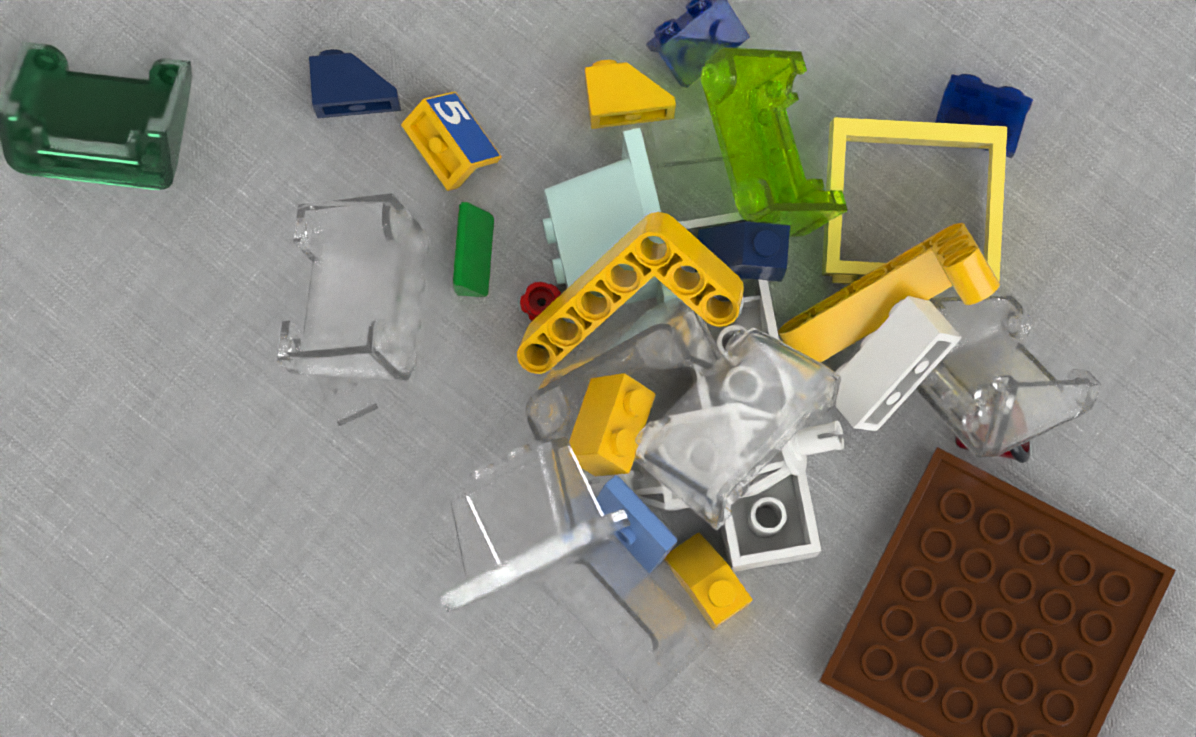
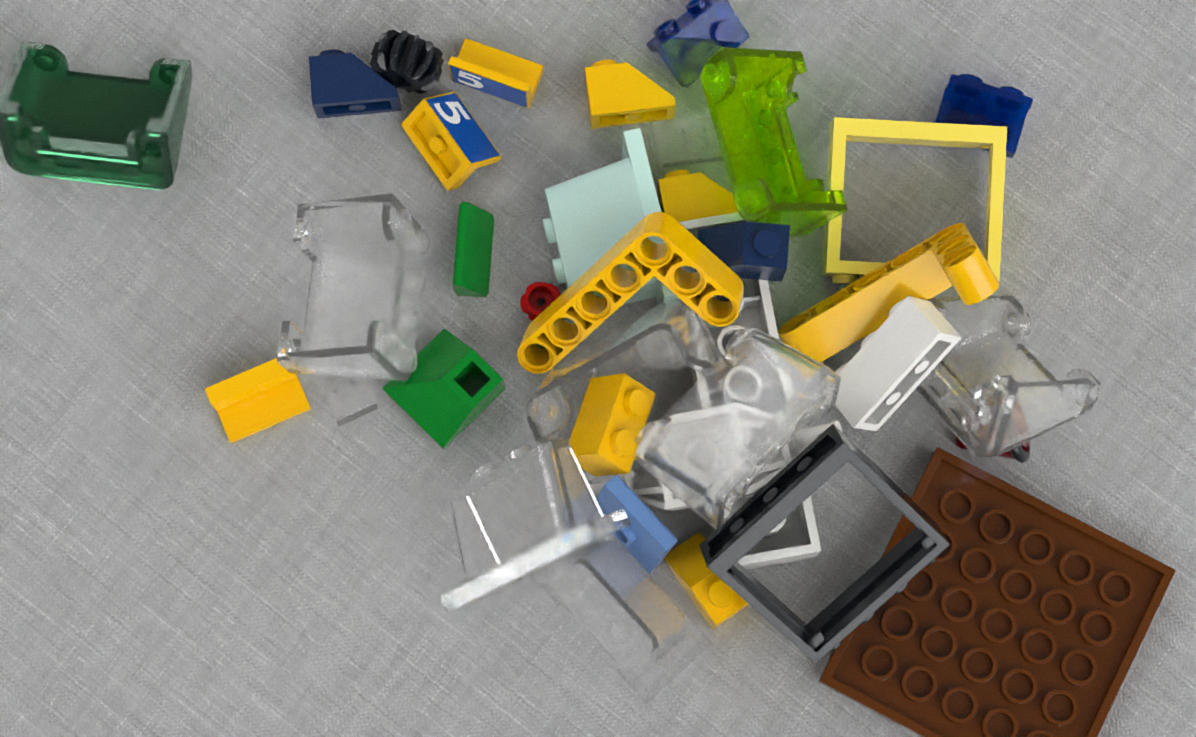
(257, 399): none -> yellow panel
(407, 61): none -> black gear
(446, 388): none -> green slope
(496, 73): none -> yellow panel
(693, 196): none -> yellow slope
(780, 499): none -> black window

